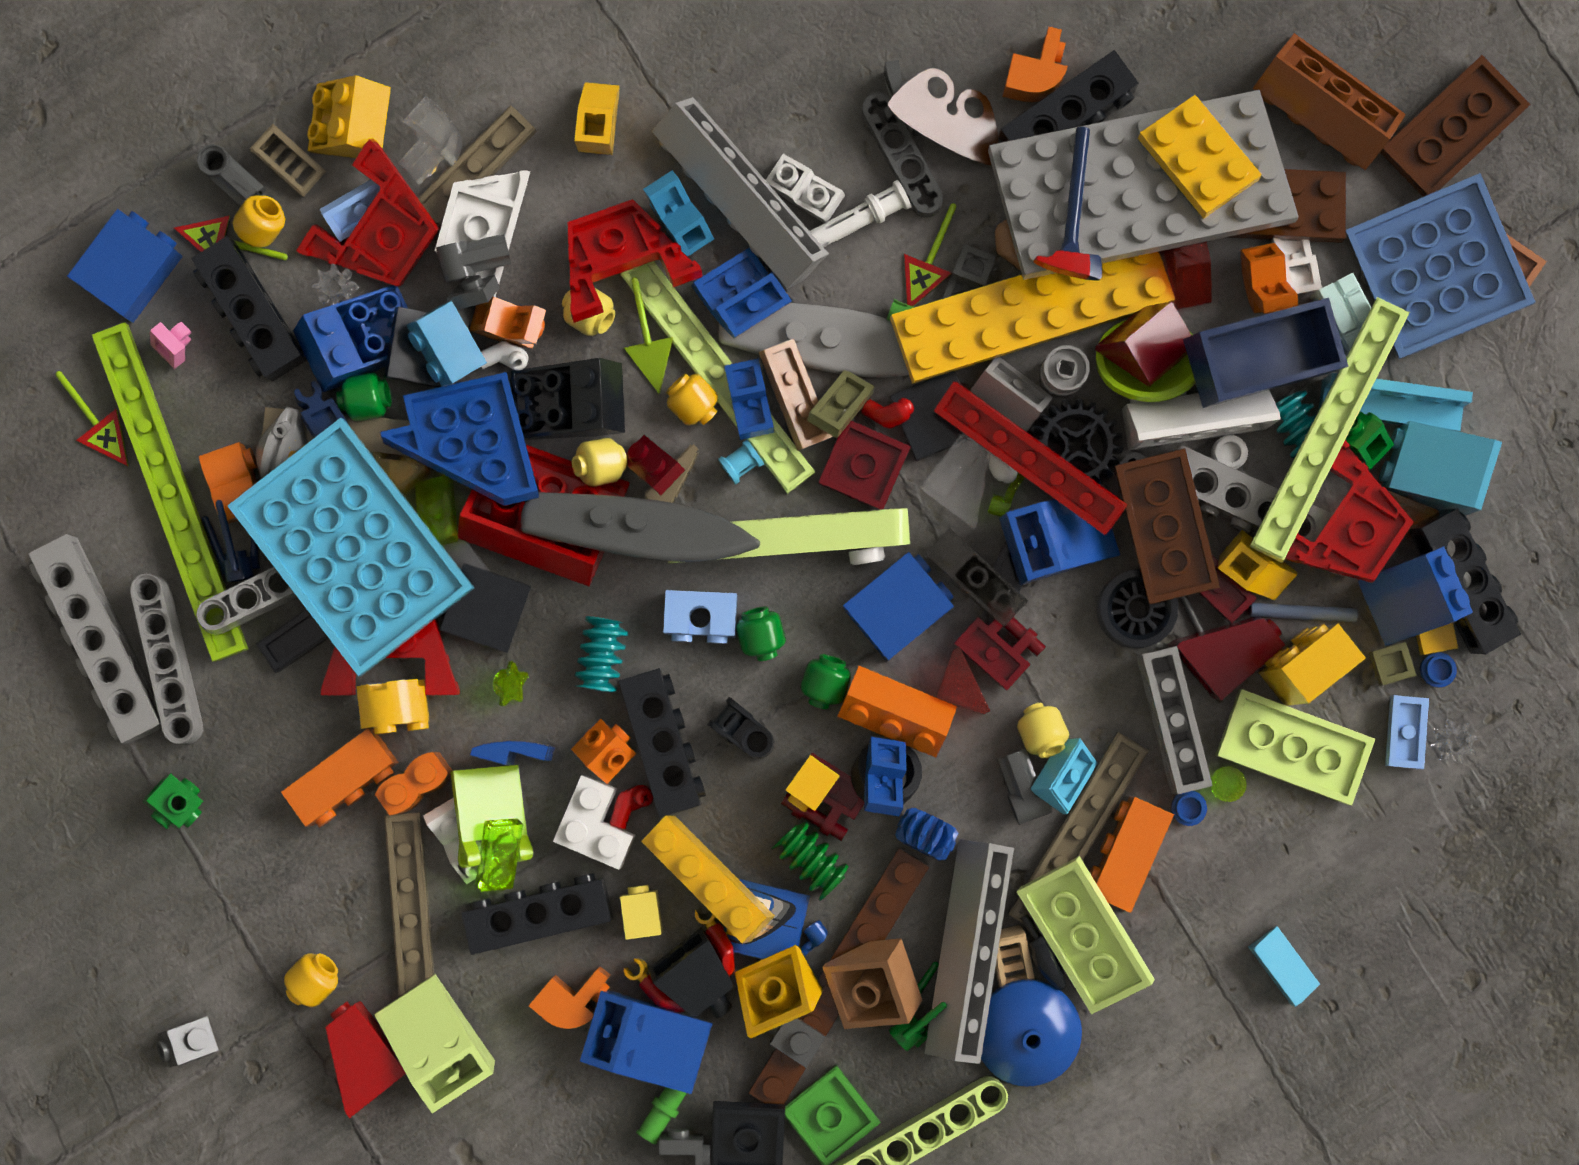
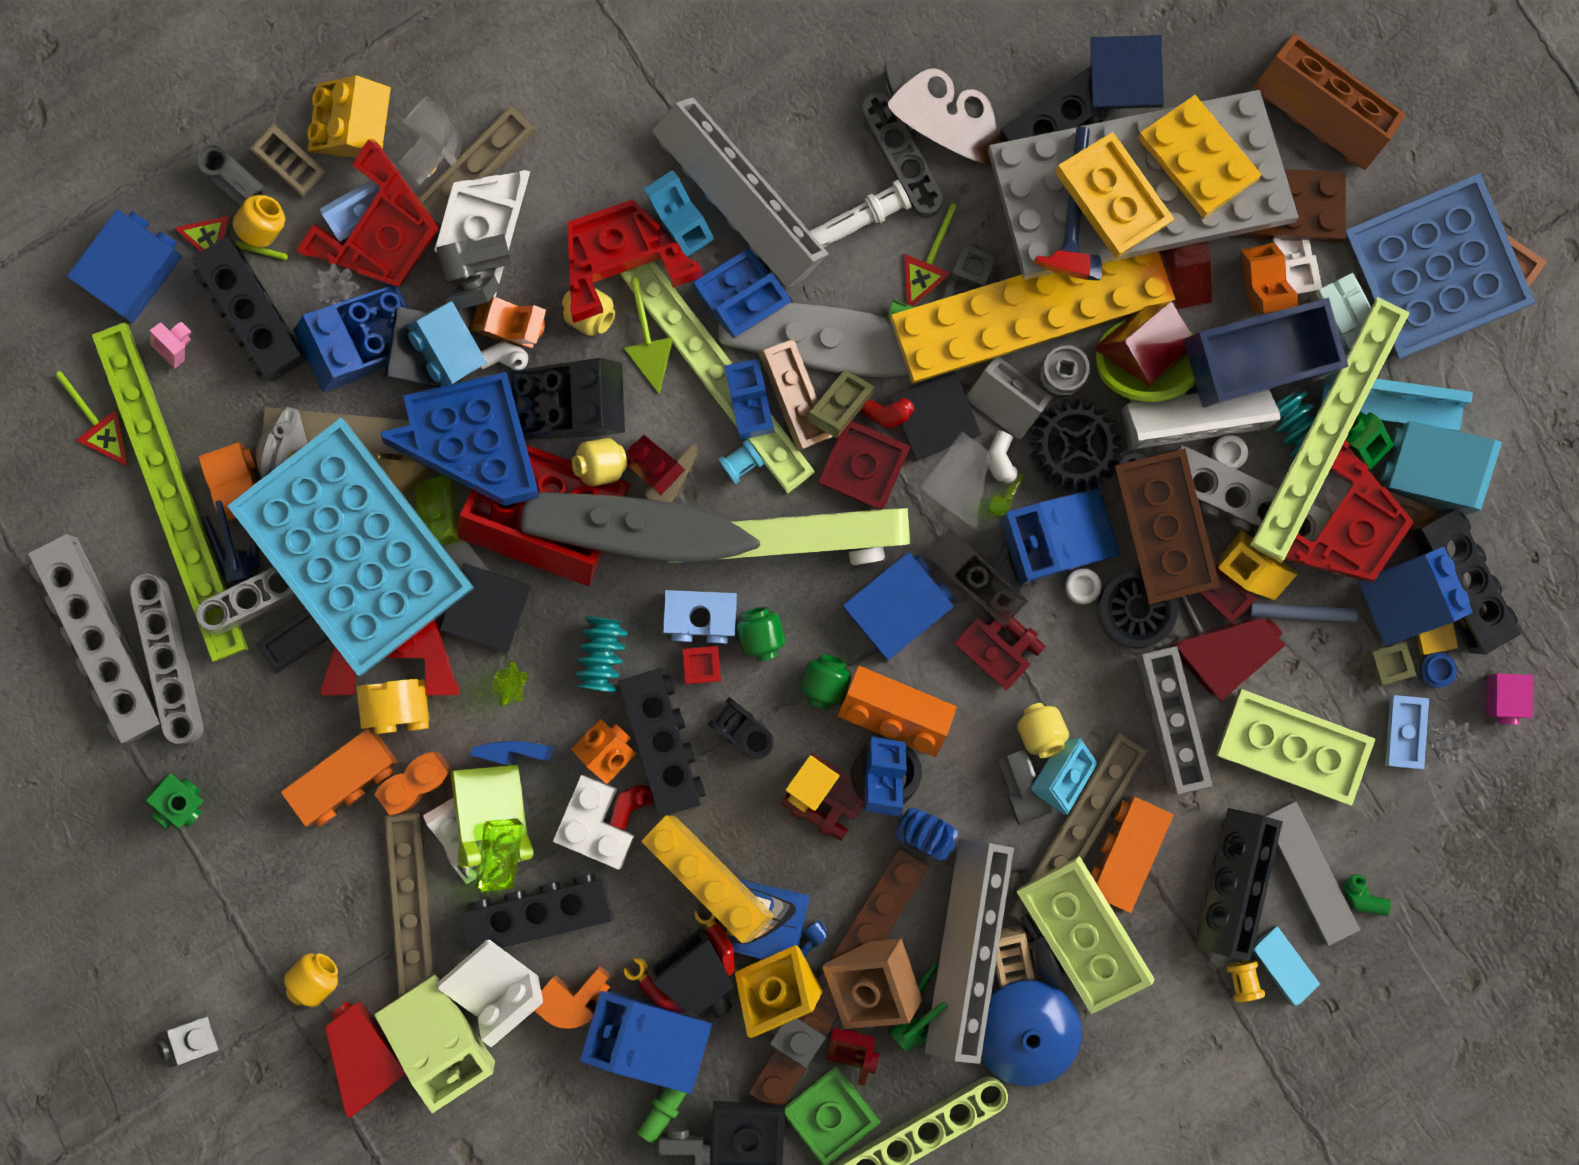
(319, 413): dark blue plate -> none
(364, 397): green head -> none
(494, 990): none -> white bracket
(597, 118): yellow slope -> none
(641, 912): light yellow brick -> none
(692, 399): yellow head -> none
(701, 665): none -> red plate
(804, 189): white slope -> none
(811, 859): green piece -> none
(853, 1050): none -> dark red bracket
(960, 686): clear red slope -> none
(1005, 245): medium nougat arm -> none
(1030, 458): red plate -> none
(1035, 78): orange brick -> none
(1082, 586): none -> white tile
(1114, 194): none -> yellow plate
(1126, 72): none -> dark blue tile
(1189, 808): blue plate -> none
(1228, 784): clear neon green plate -> none
(1245, 981): none -> yellow bush
(1252, 874): none -> black brick
(1311, 664): yellow brick -> none
(1313, 876): none -> light grey tile
(1361, 898): none -> green arm
(1454, 127): reddish brown plate -> none
(1509, 697): none -> dark pink brick

